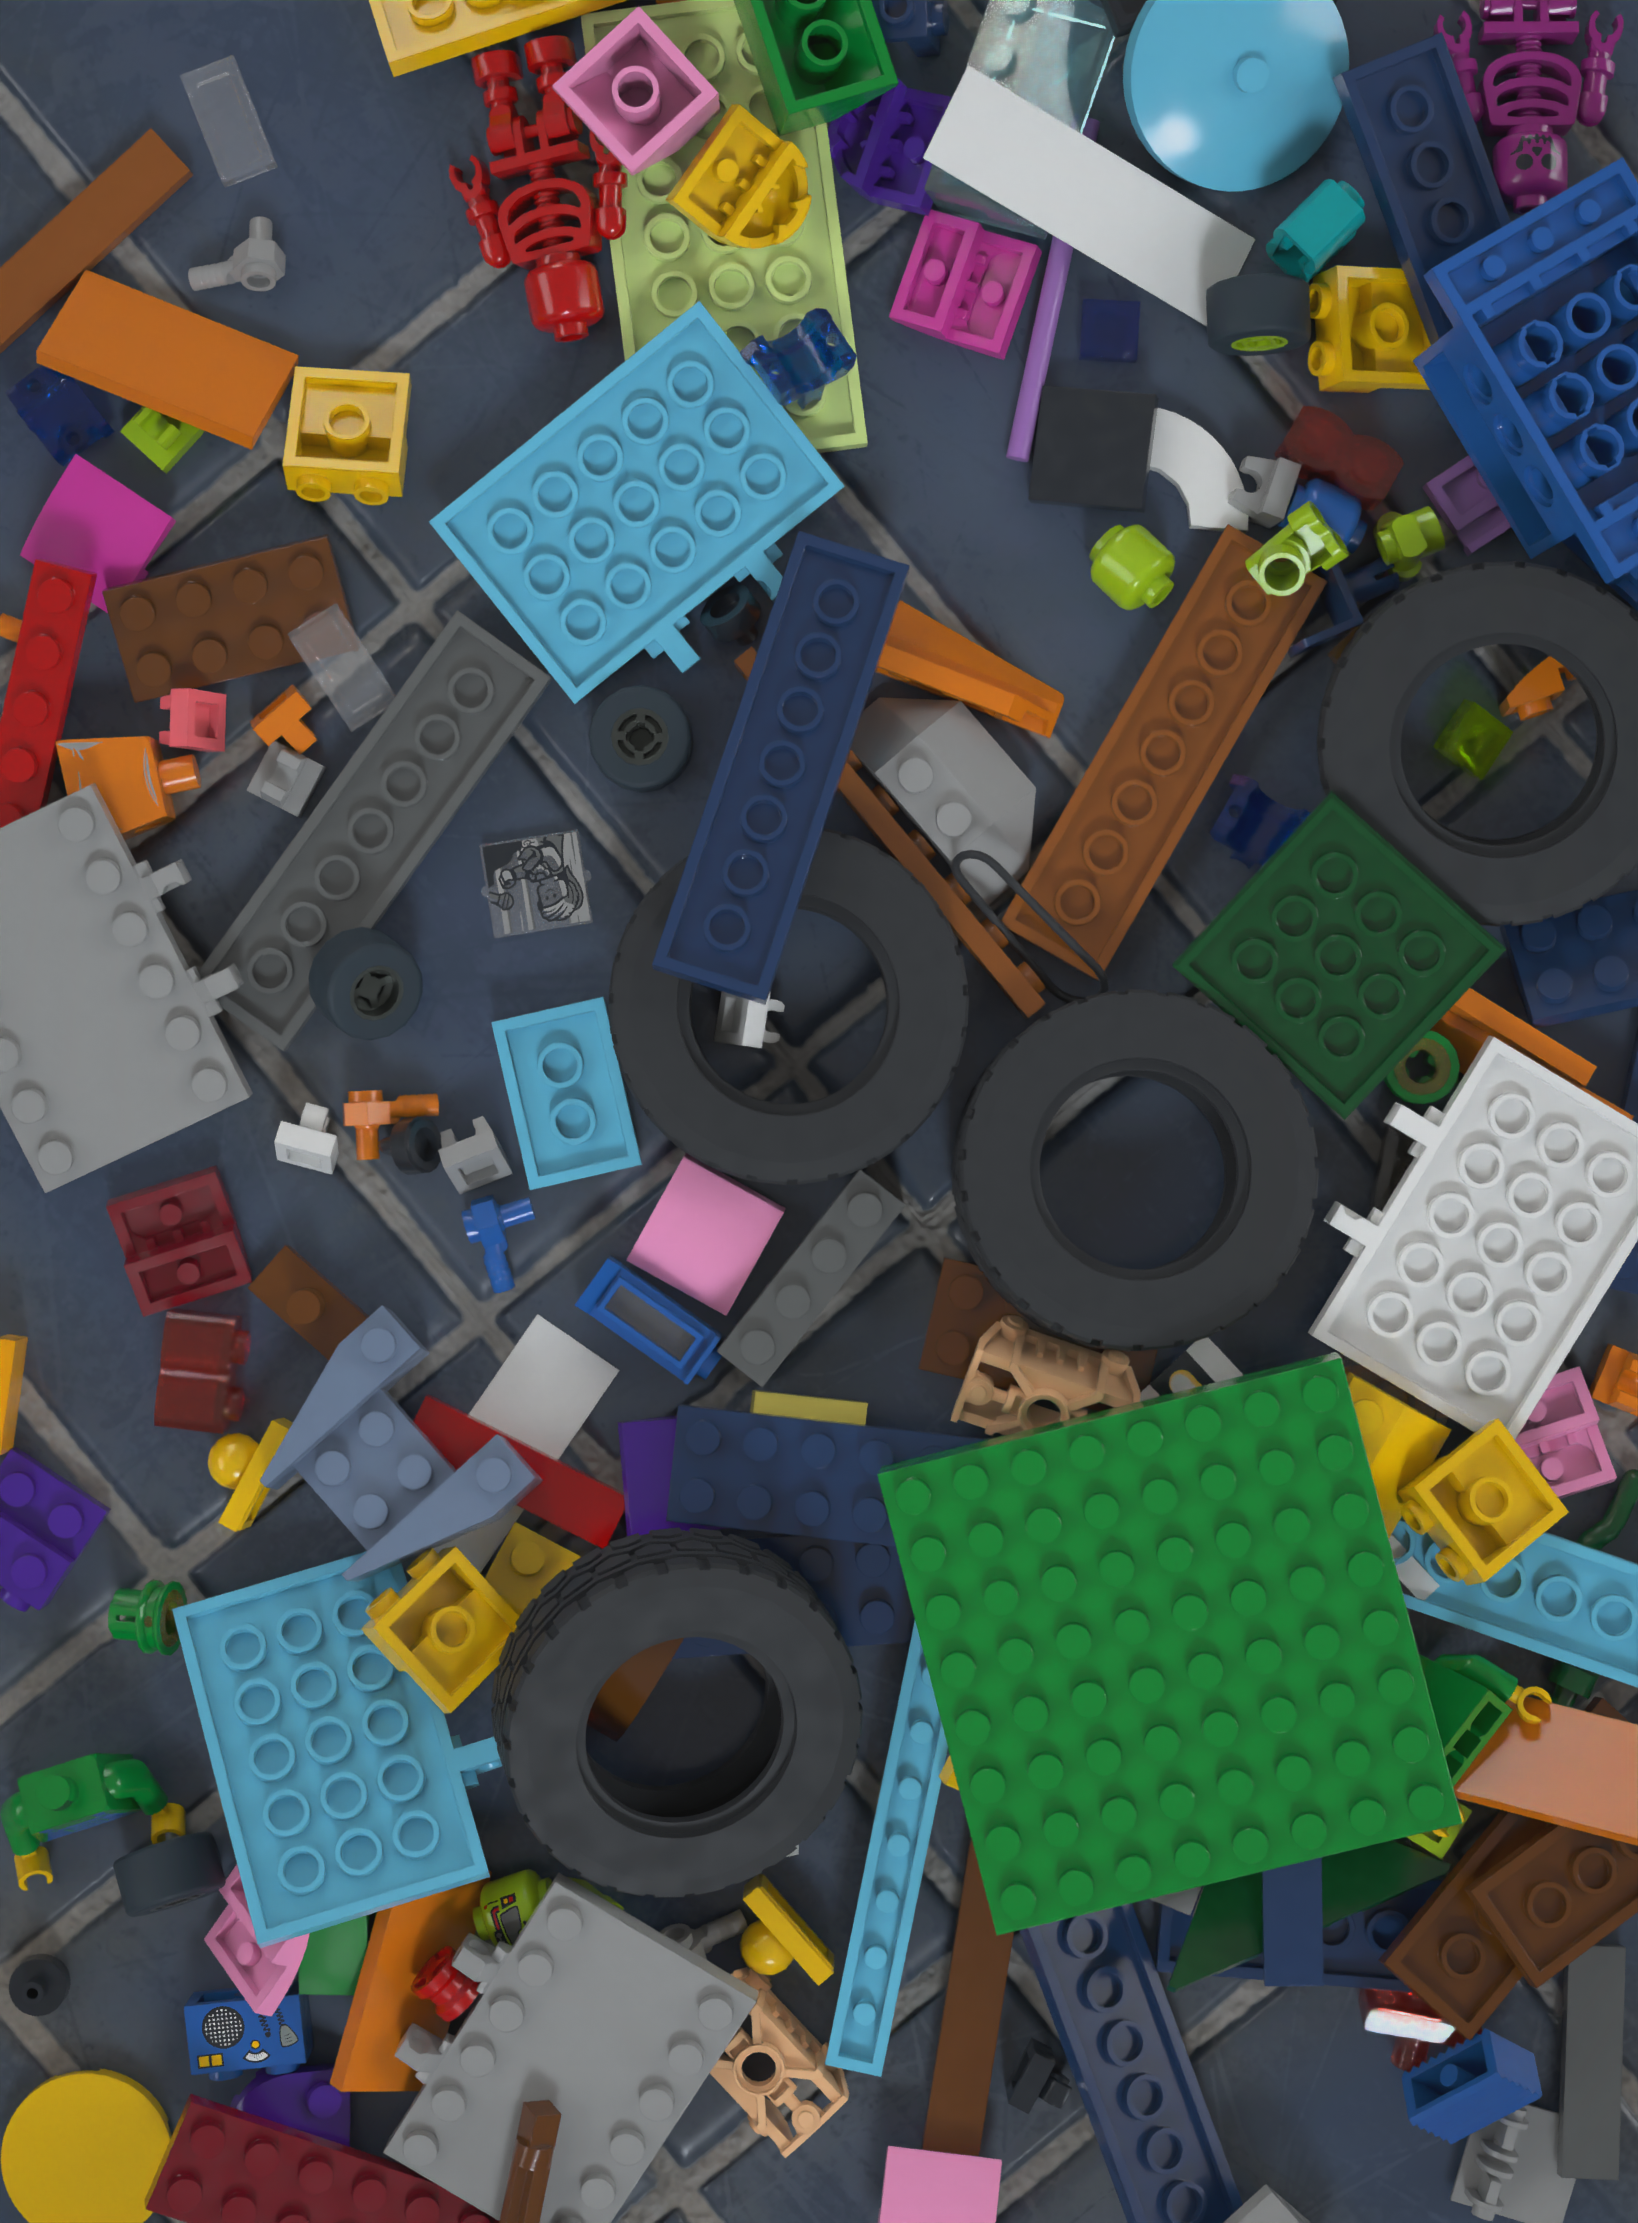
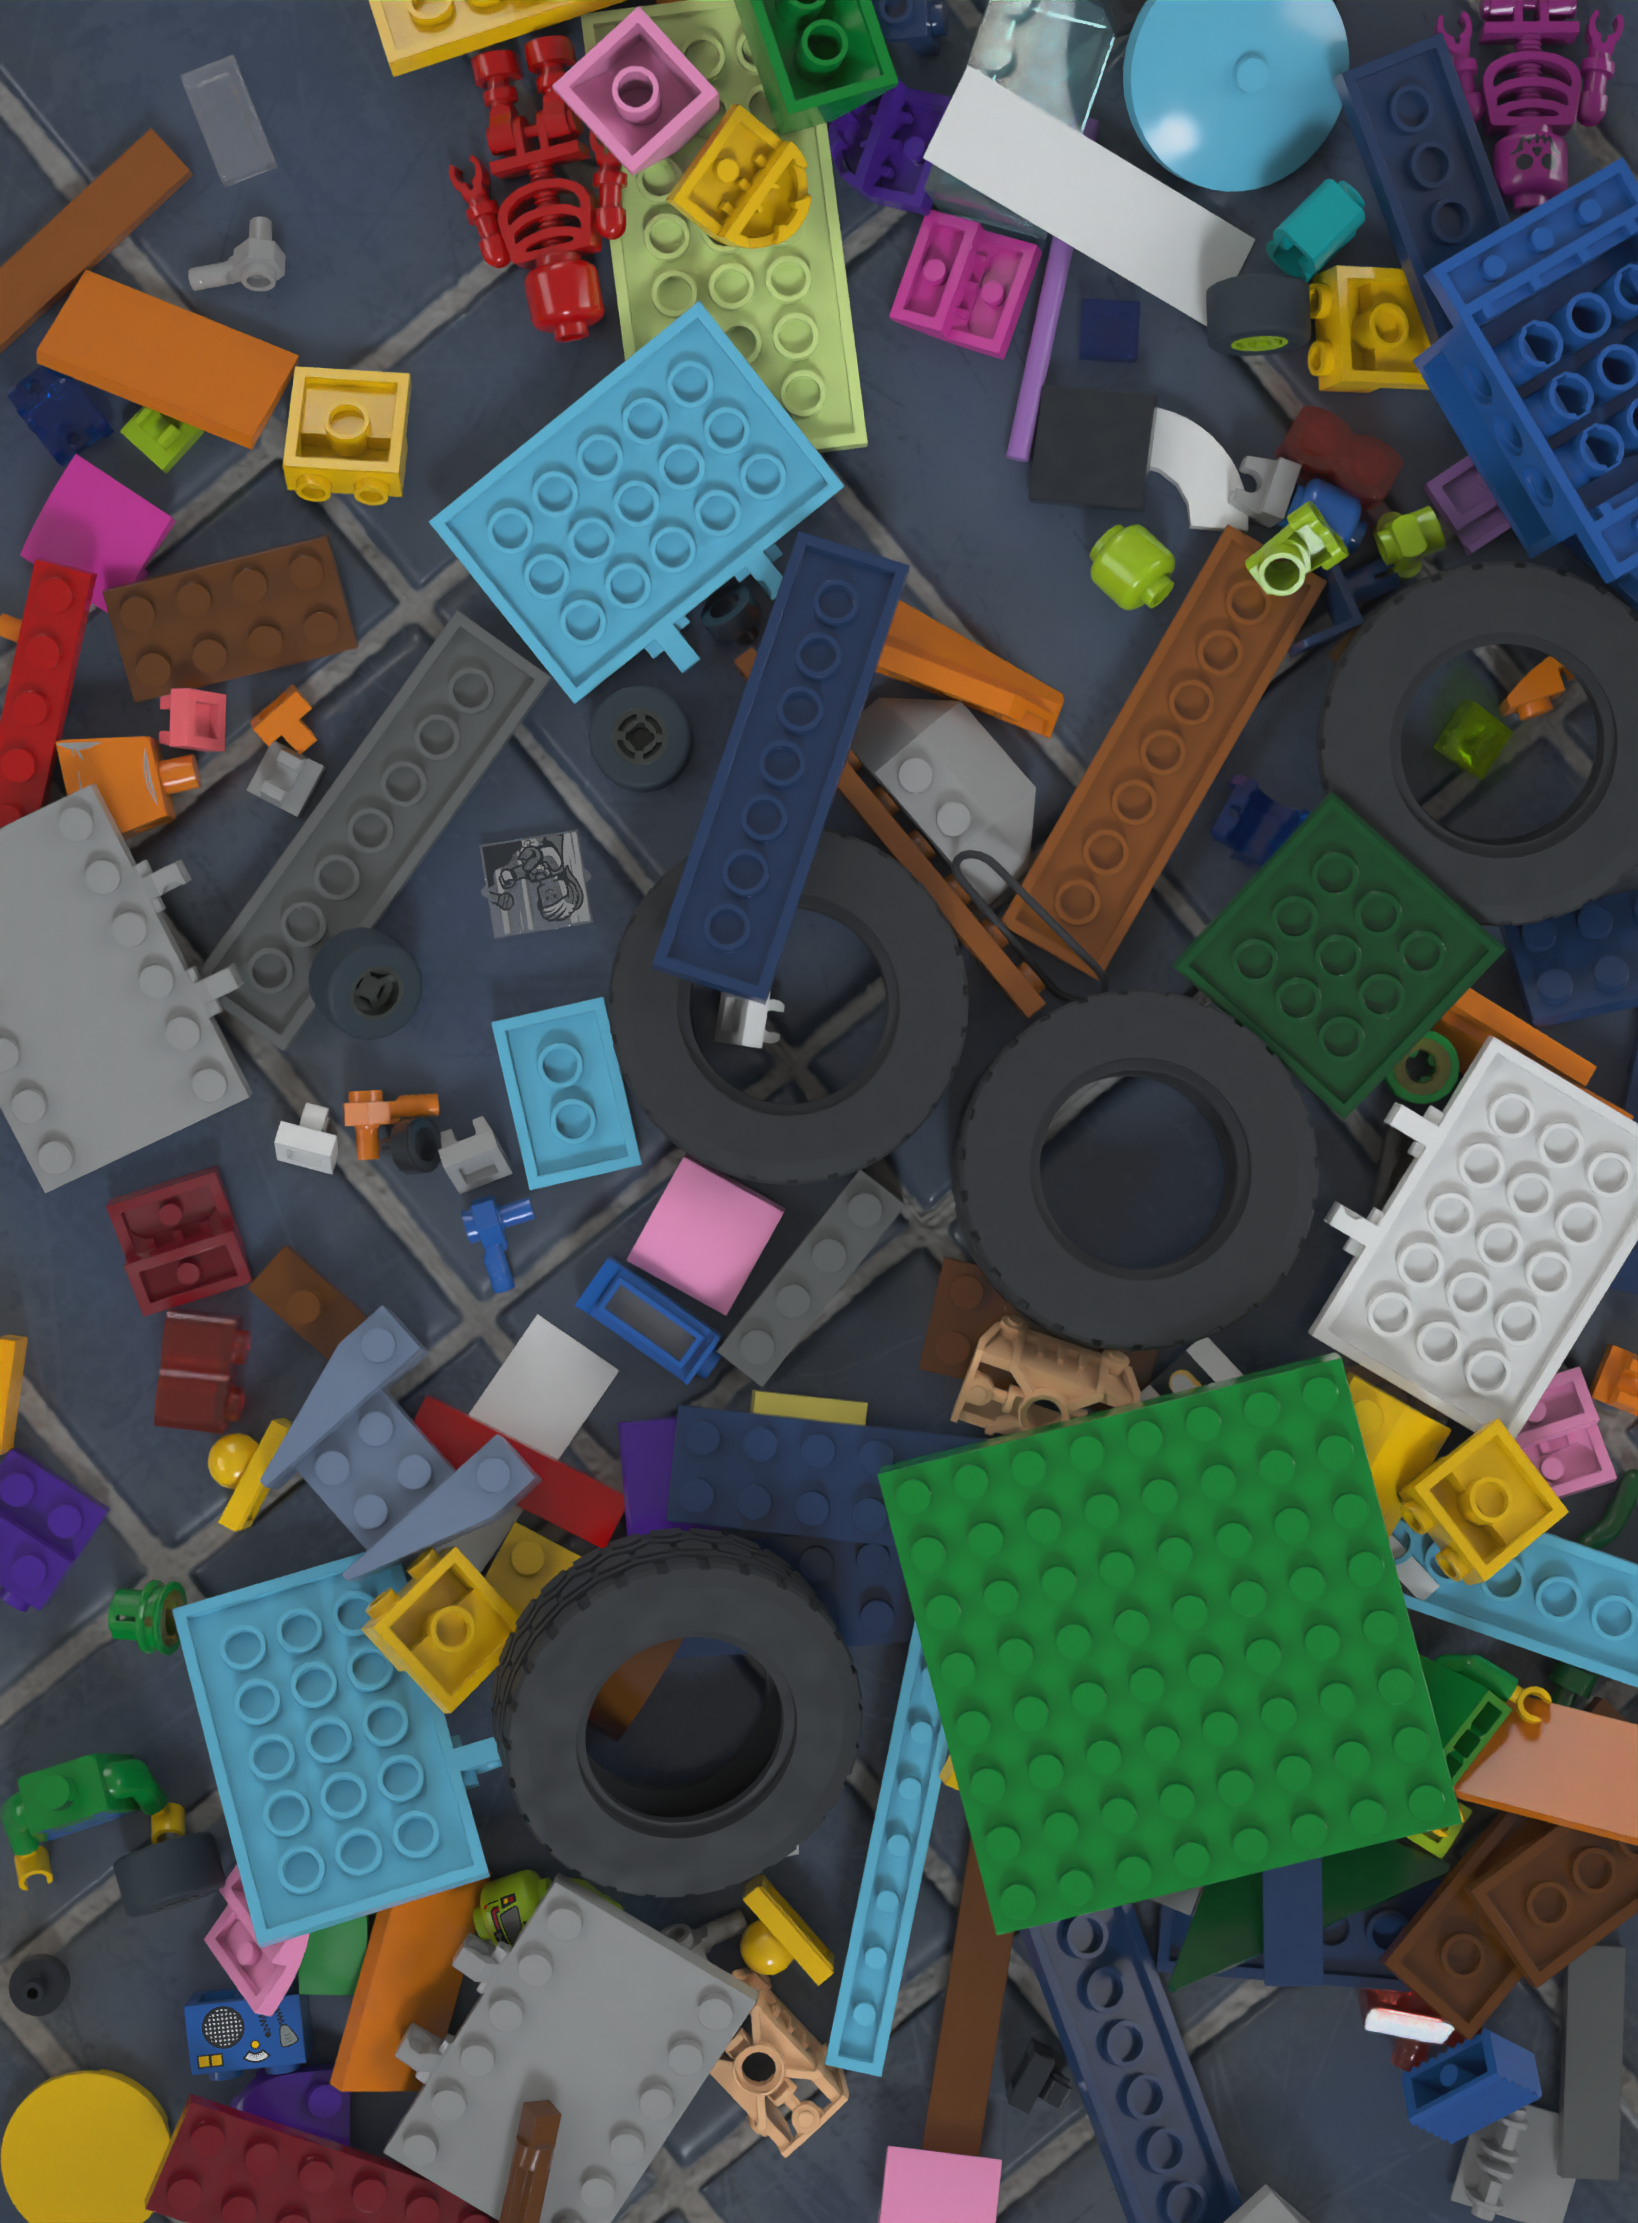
(343, 667): clear tile -> none
(445, 1985): red wheel -> none
(802, 359): clear blue piece -> none

